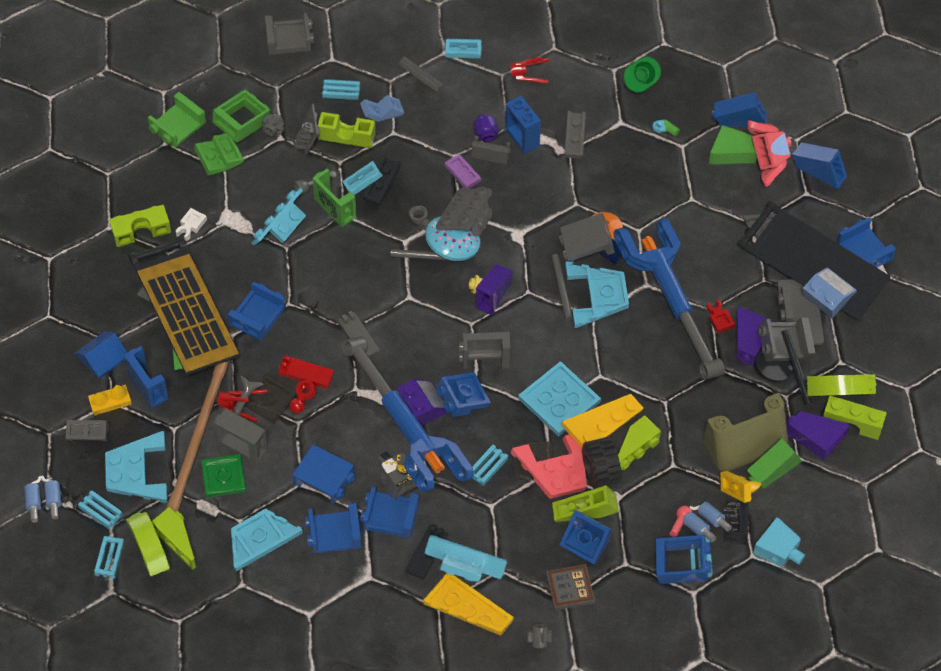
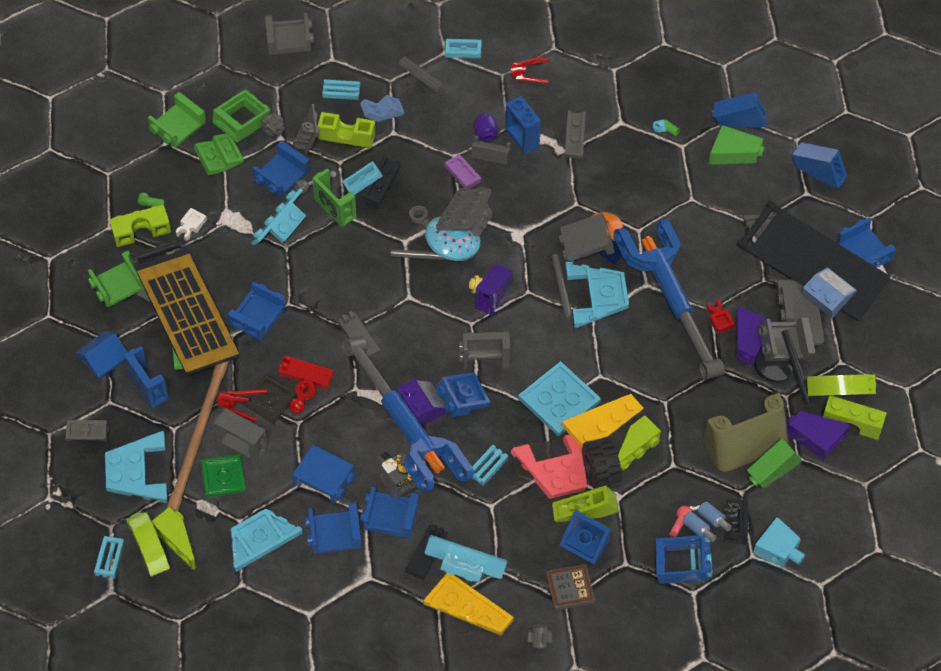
(52, 496): medium blue piece -> none
(88, 500): medium azure tile -> none
(109, 399): yellow tile -> none
(116, 283): none -> bright green panel
(145, 200): none -> bright green arm
(248, 387): dark grey piece -> none
(282, 170): none -> blue panel
(642, 74): green piece -> none
(738, 486): yellow tile -> none
(771, 149): coral torso -> none

